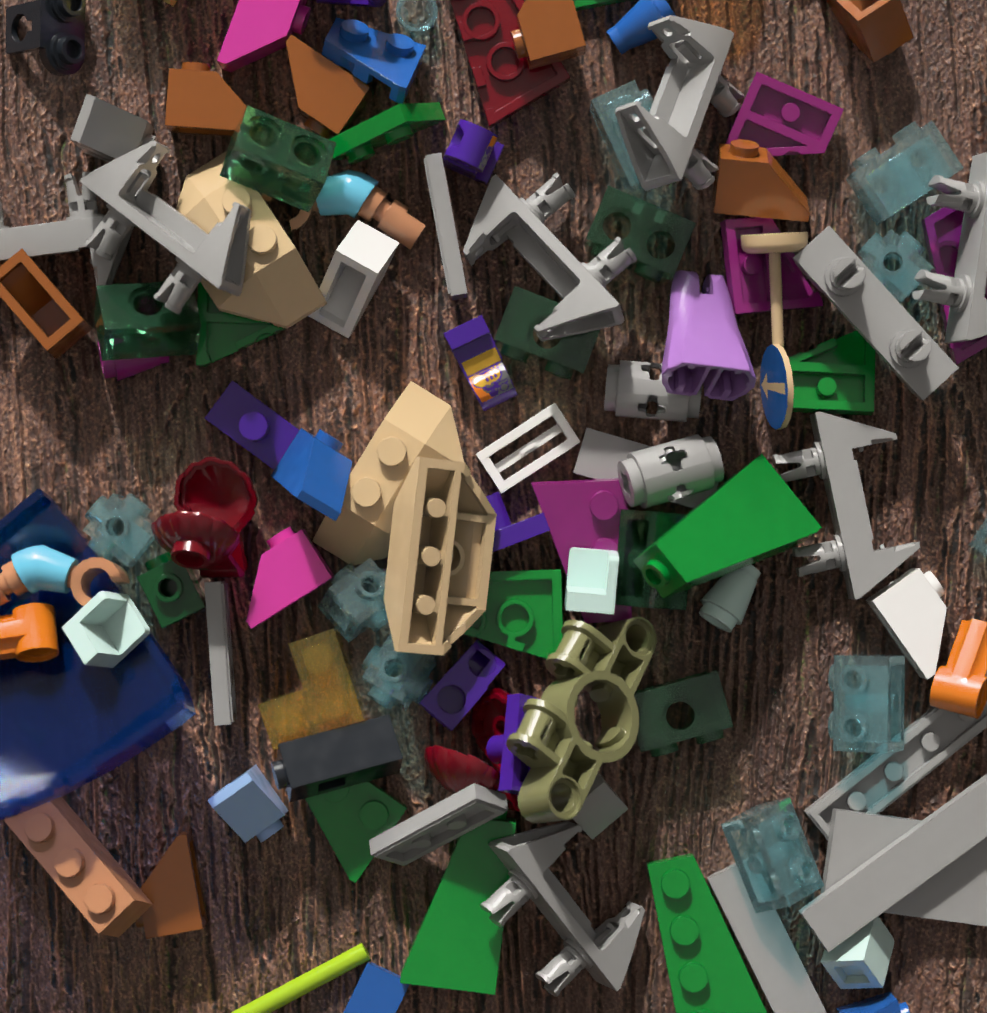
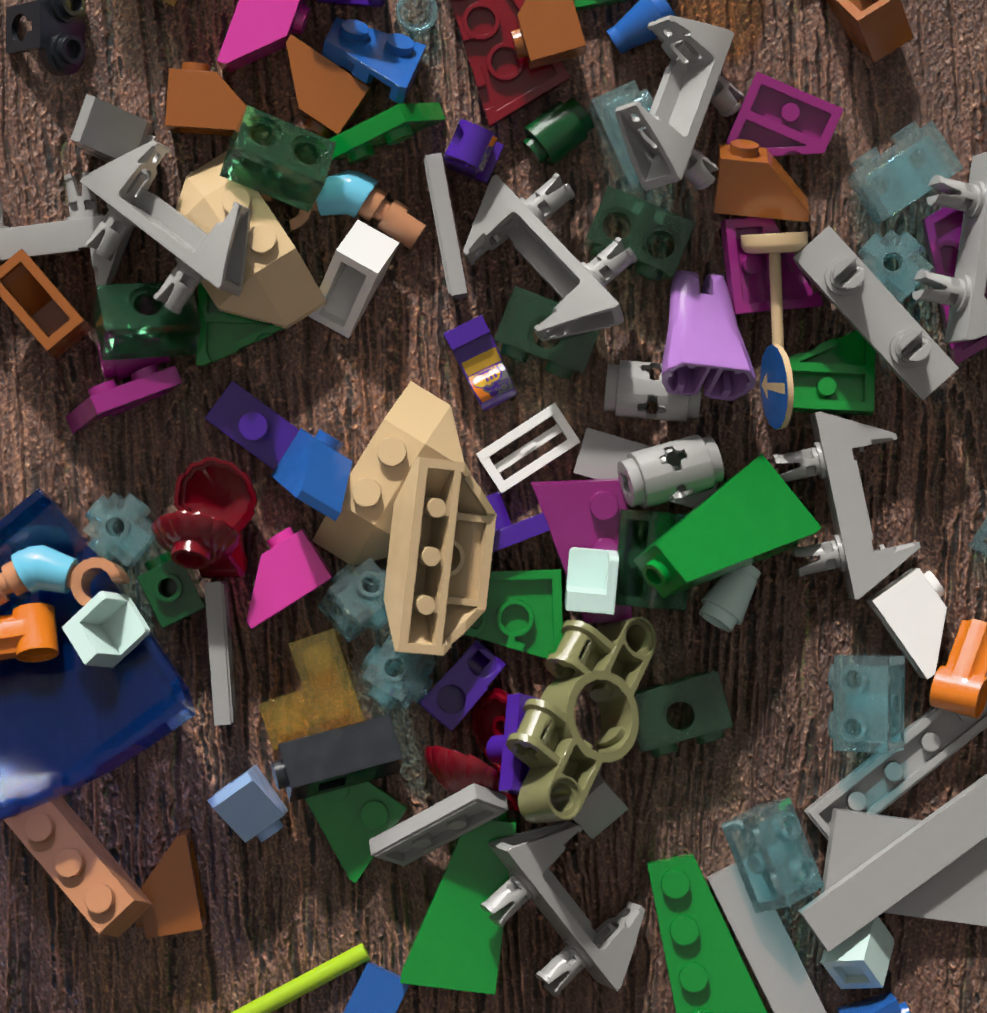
(113, 400): none -> magenta wing
(557, 132): none -> dark green brick

